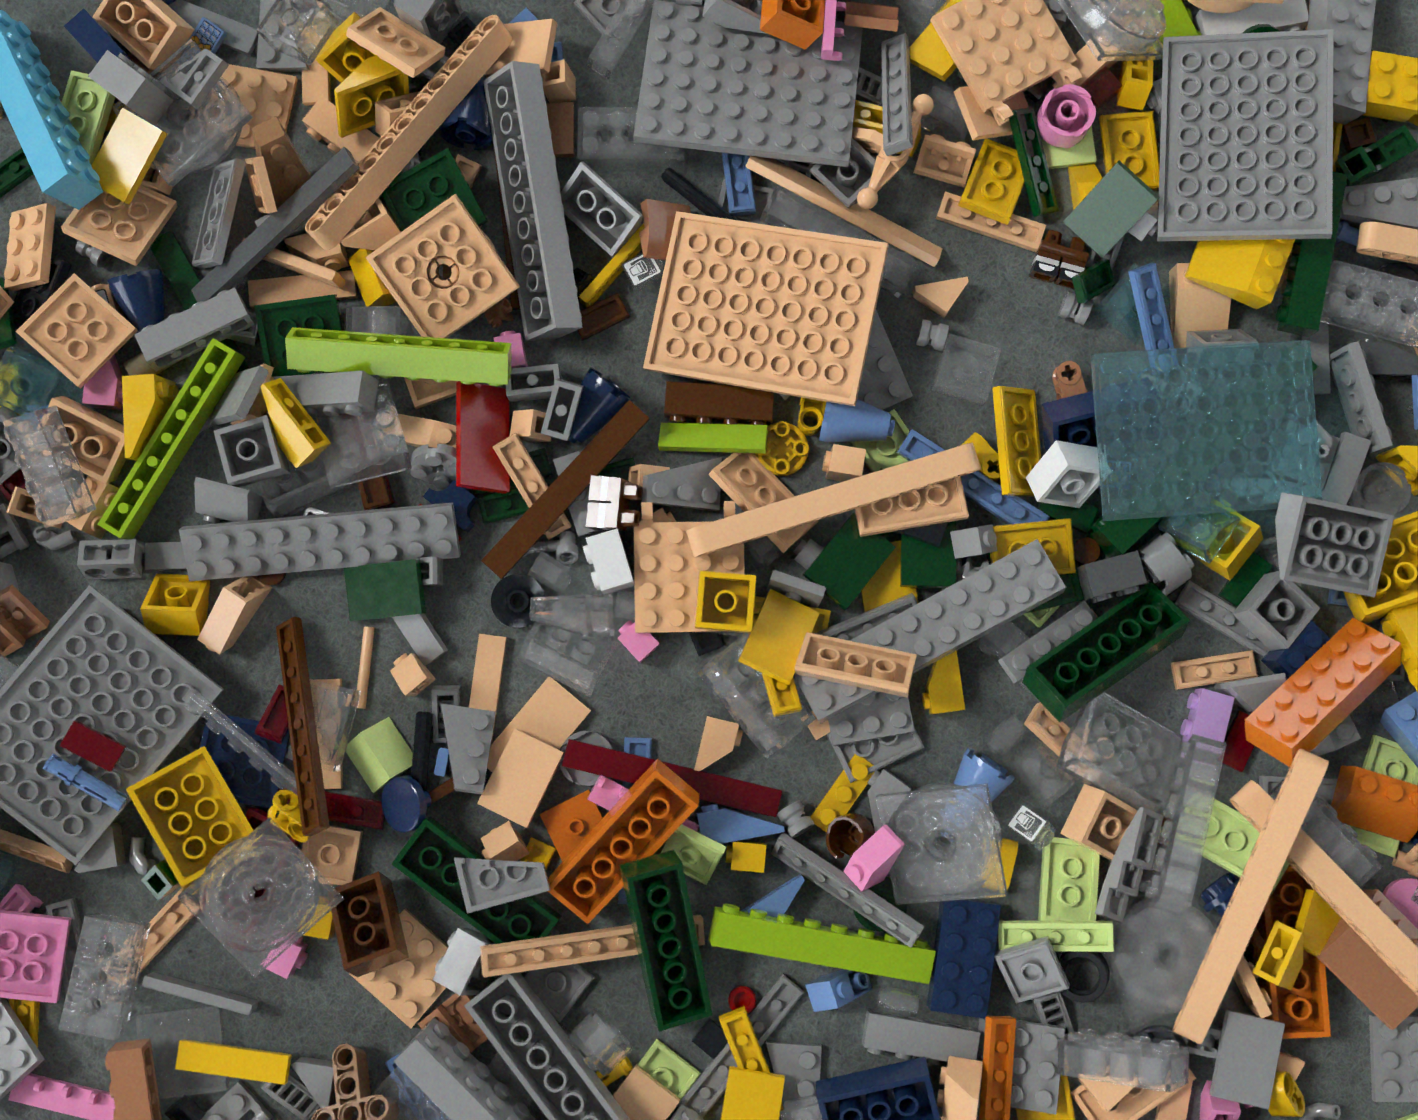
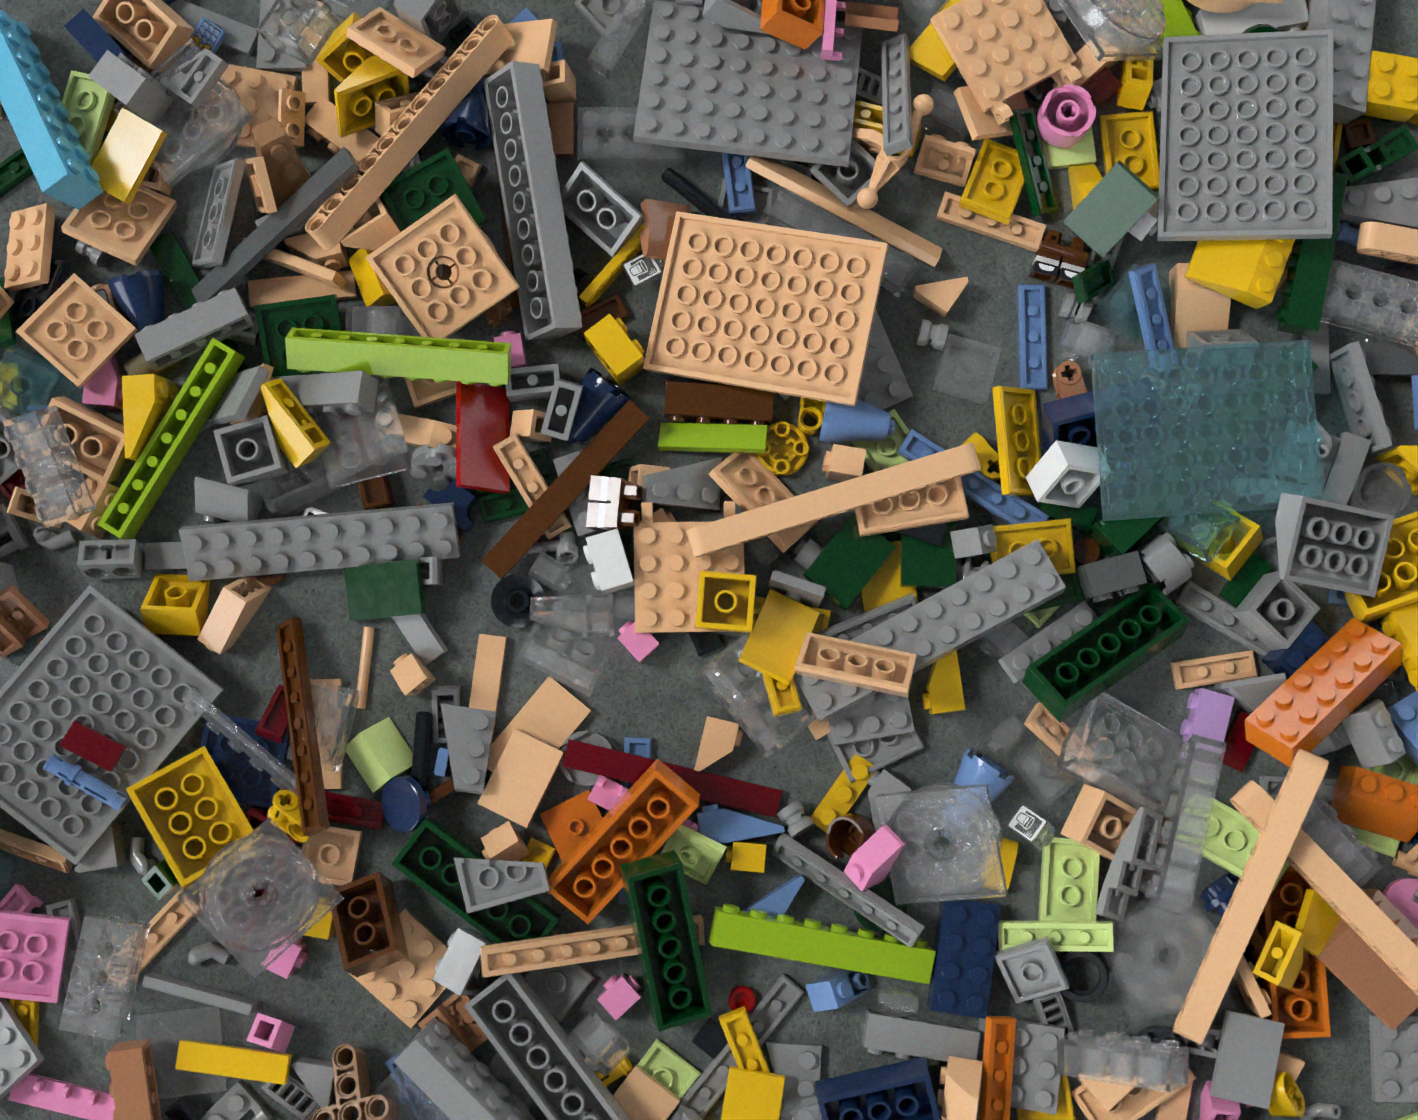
(207, 951): none -> light grey arm
(271, 1033): none -> bright pink brick
(292, 114): none -> light nougat bracket
(614, 349): none -> yellow brick
(620, 994): none -> bright pink brick
(1032, 337): none -> medium blue tile
(1084, 340): none -> clear brick
(1373, 734): none -> light grey slope

